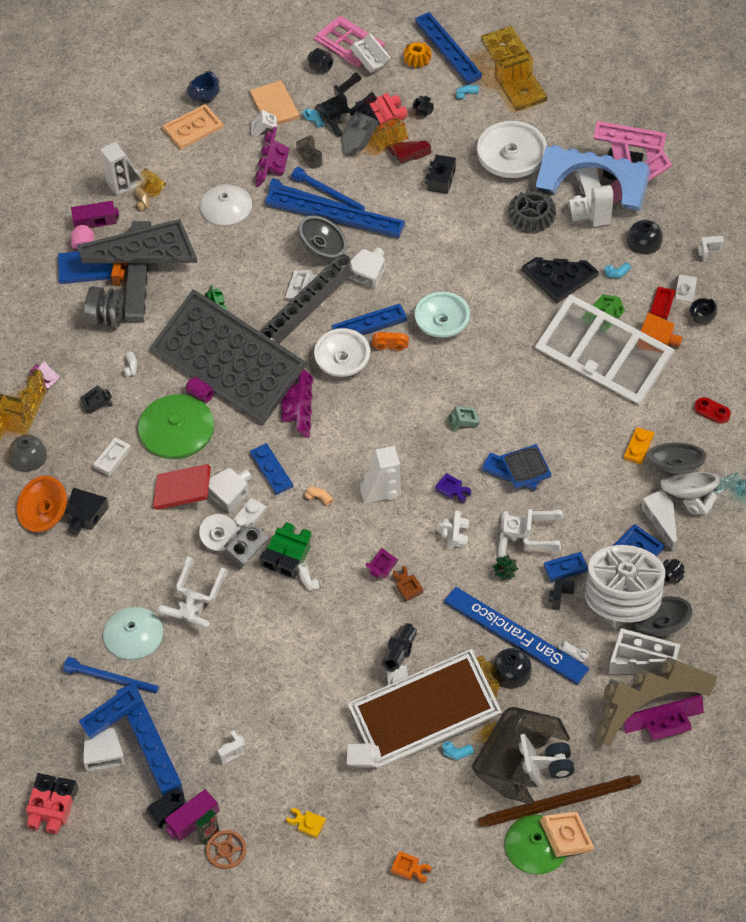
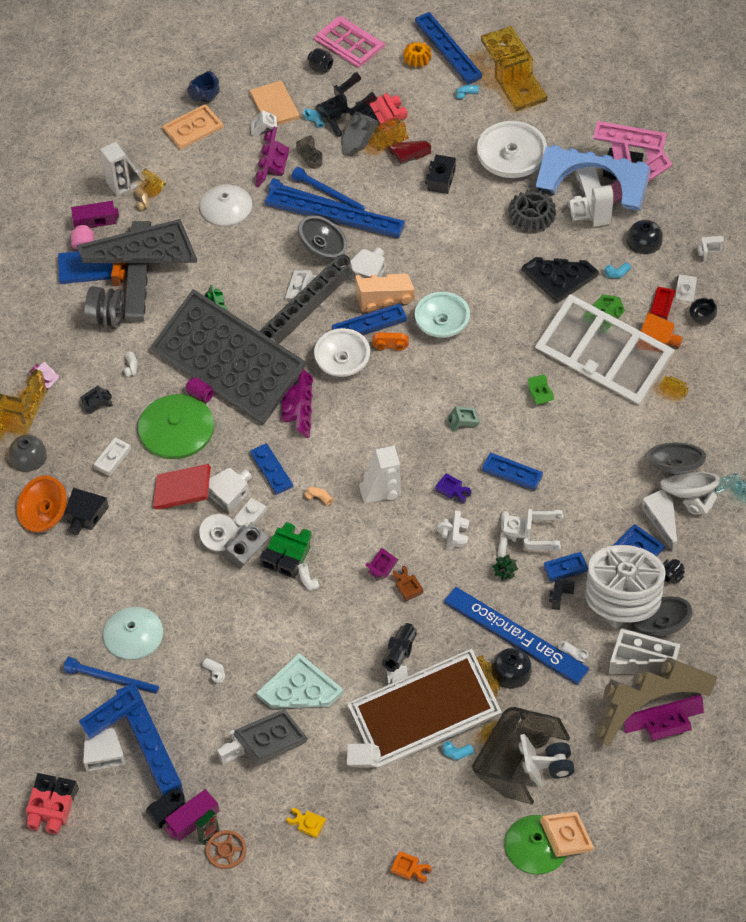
(193, 601): white piece -> none
(217, 670): none -> white arm
(270, 736): none -> dark grey tile
(299, 686): none -> light aqua plate
(370, 53): white bracket -> none
(383, 292): none -> light nougat wedge
(423, 106): black gear -> none
(525, 466): tile -> none
(539, 389): none -> bright green bracket
(559, 800): reddish brown piece -> none
(639, 445): light orange plate -> none
(674, 387): none -> clear yellow brick
(712, 410): red plate -> none

